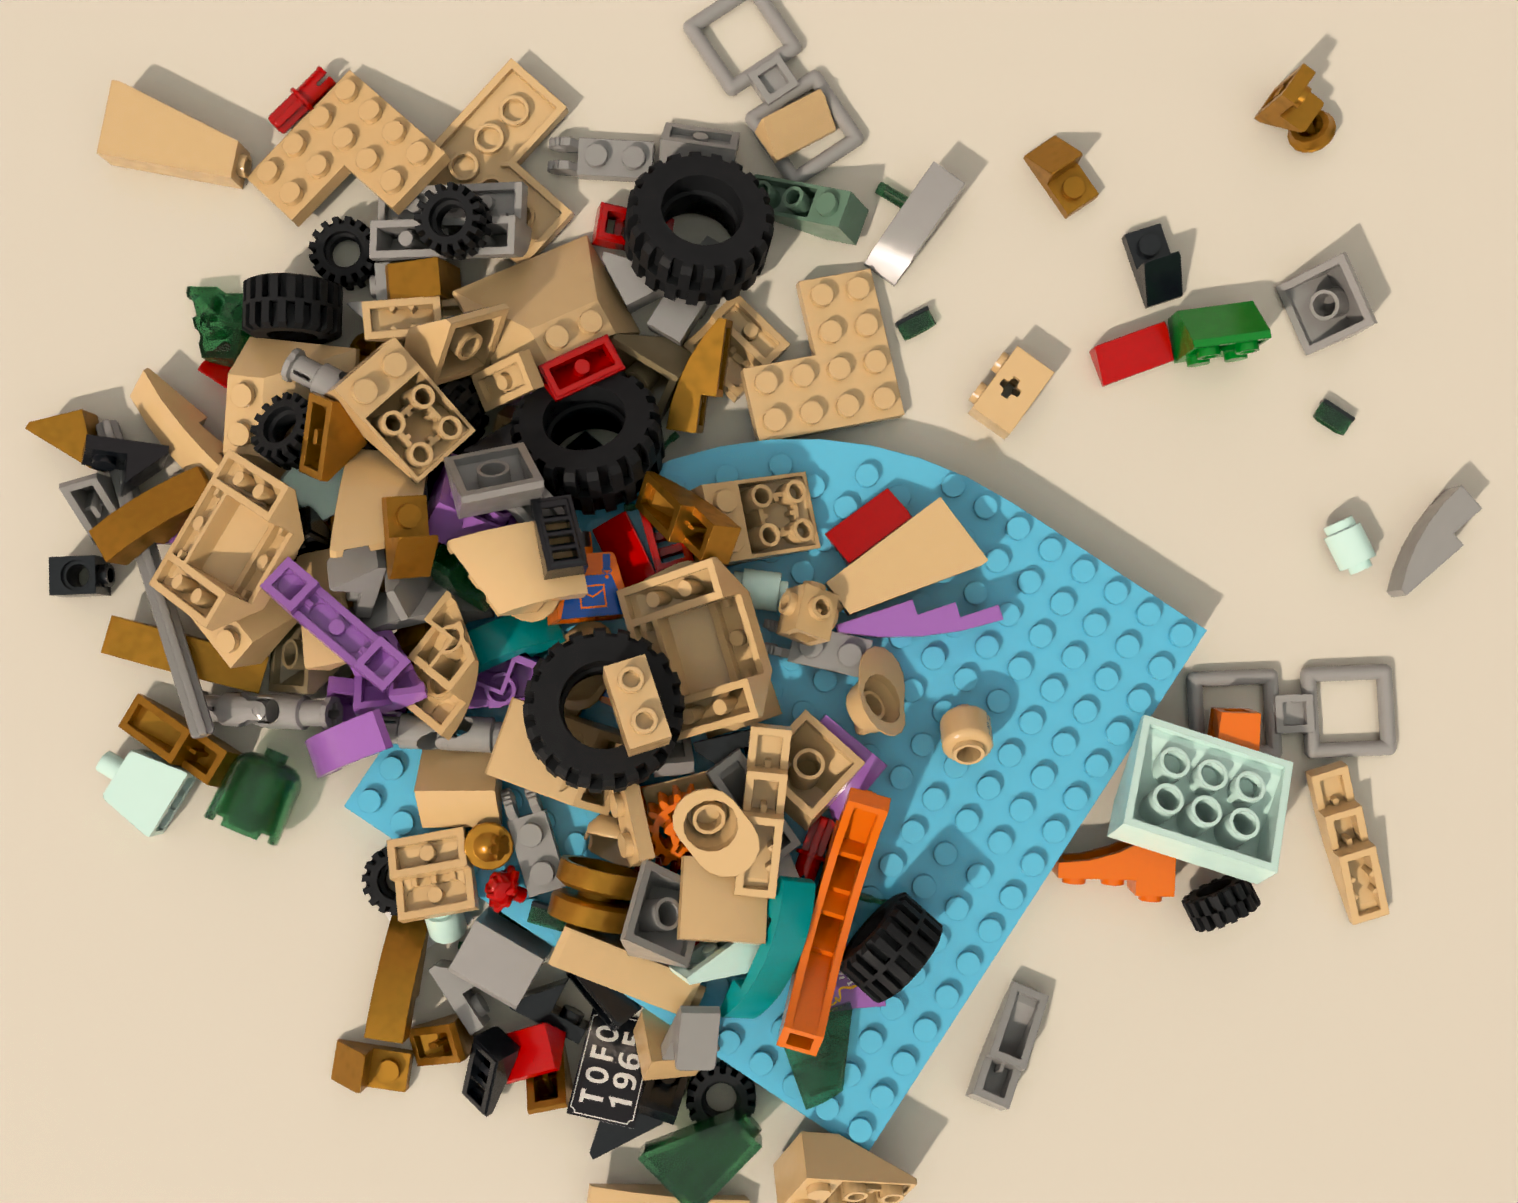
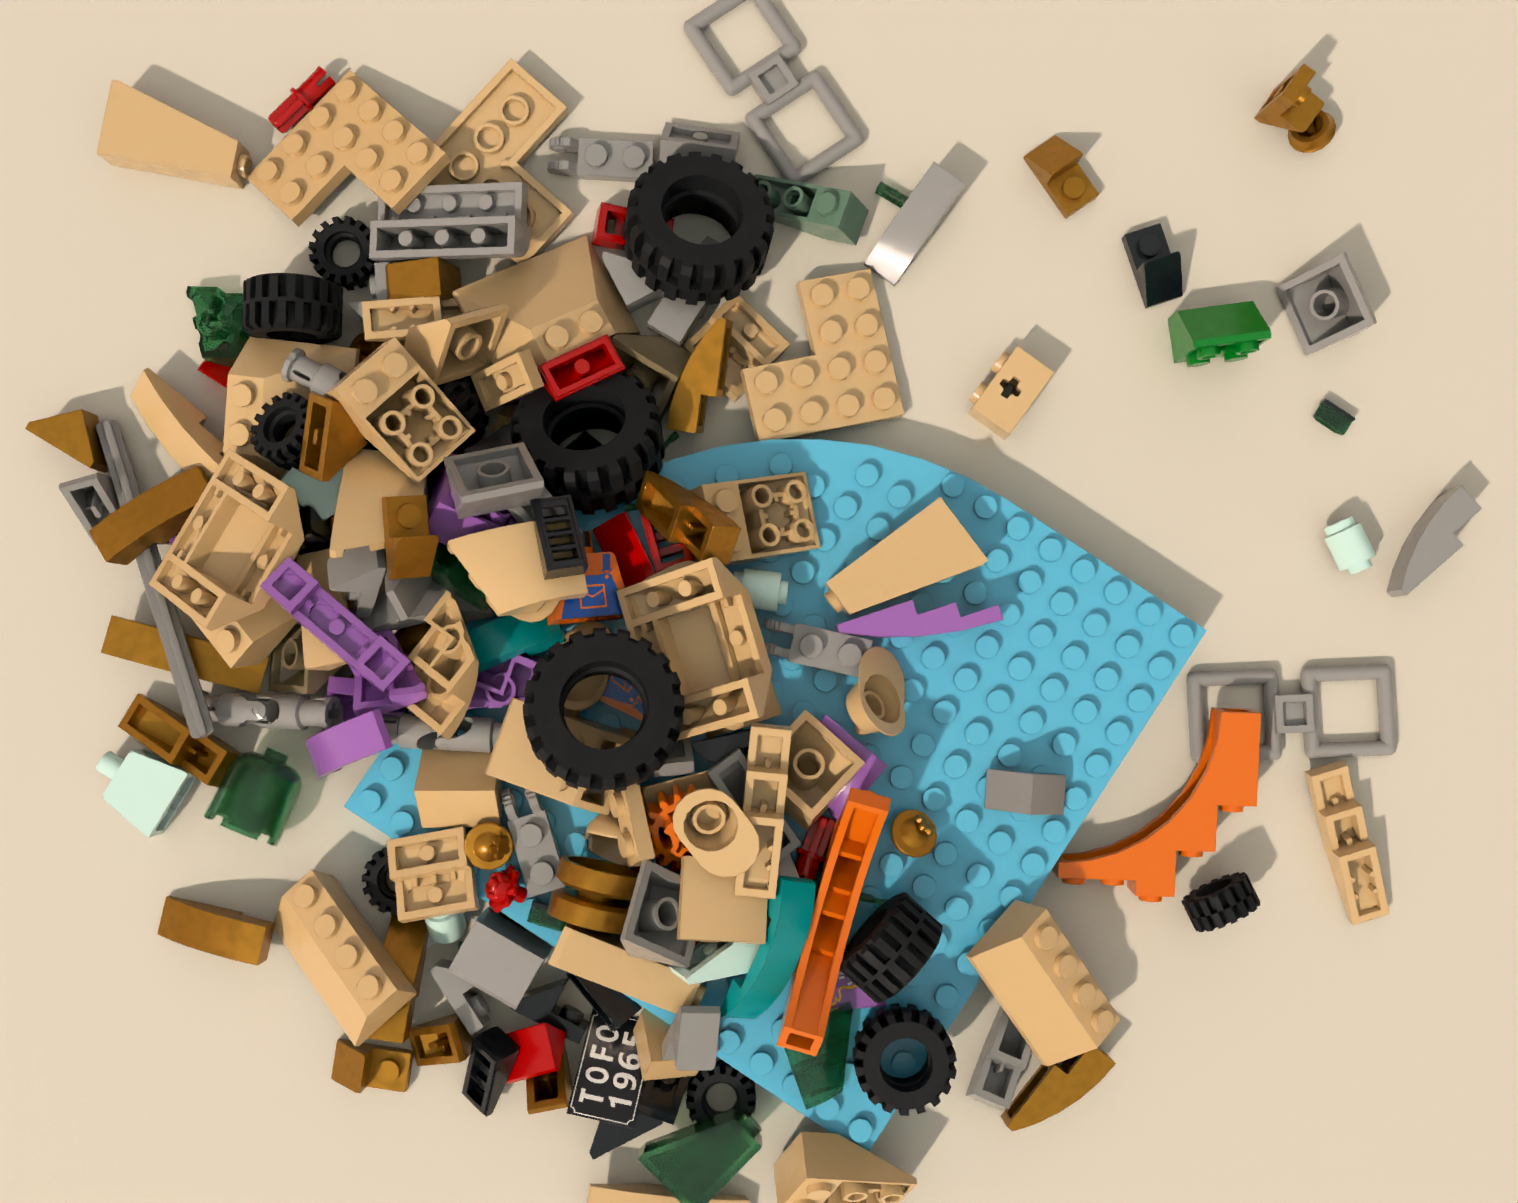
(65, 576): black brick -> none
(135, 459): black slope -> none
(216, 930): none -> pearl gold slope
(341, 955): none -> tan slope
(434, 212): black tyre -> none
(636, 705): tan brick -> none
(796, 126): tan slope -> none
(808, 613): tan brick -> none
(868, 526): red slope -> none
(913, 833): none -> pearl gold hat
(915, 323): clear green piece -> none
(915, 1090): none -> black tyre
(966, 734): tan head -> none
(1025, 792): none -> light grey slope
(1042, 984): none -> tan slope
(1056, 1088): none -> pearl gold slope
(1132, 353): red slope -> none
(1202, 801): light aqua slope -> none

